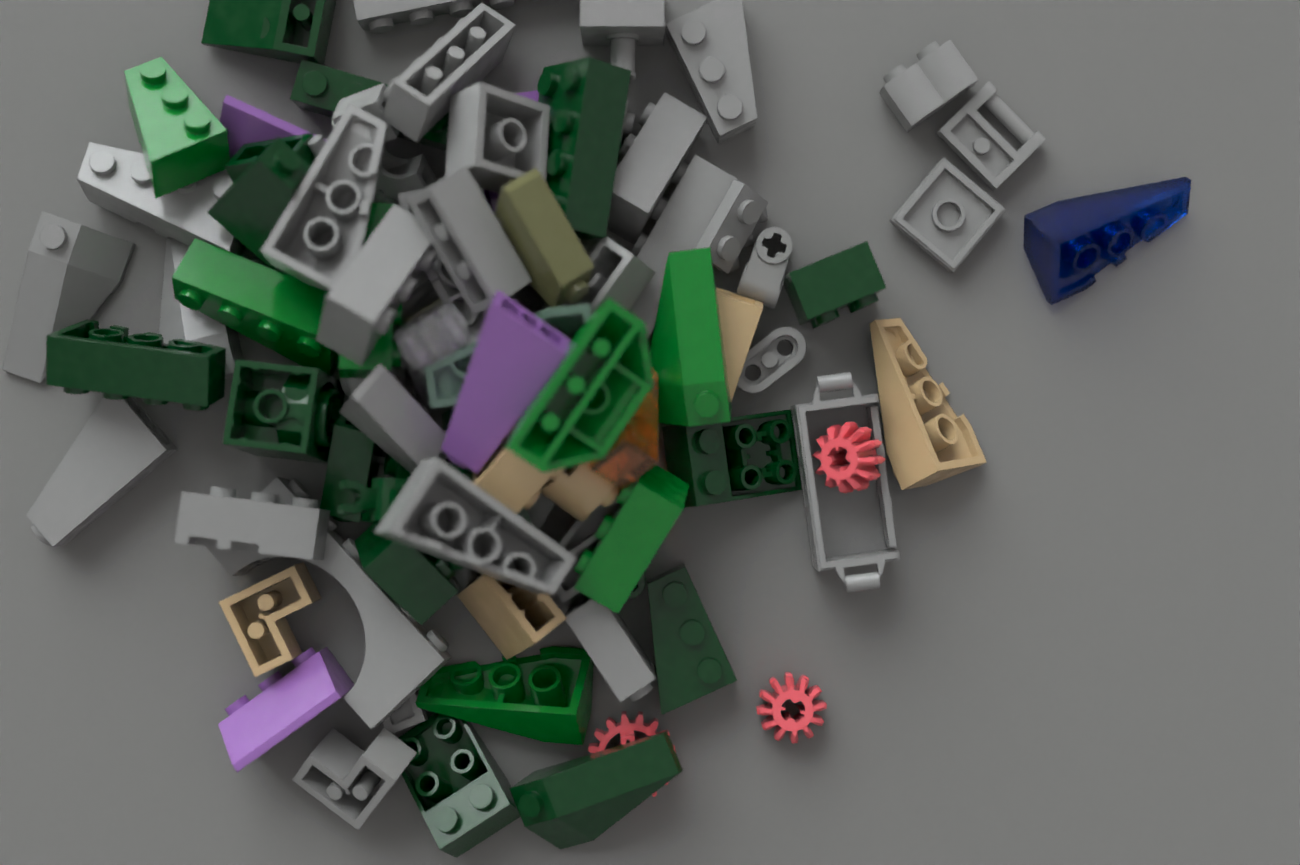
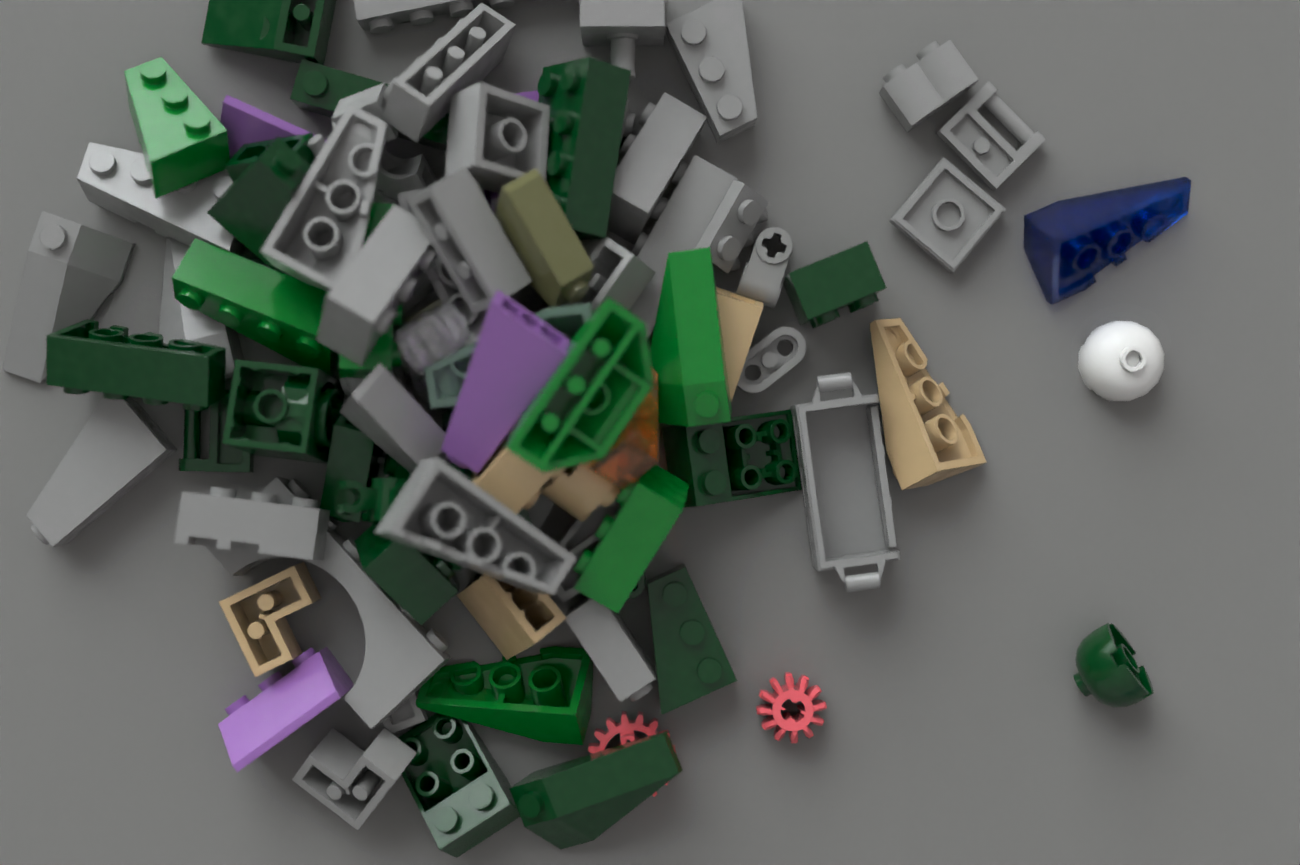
(221, 457): none -> dark green plate
(860, 454): coral gear -> none
(1110, 669): none -> dark green cylinder
(1121, 361): none -> white cylinder

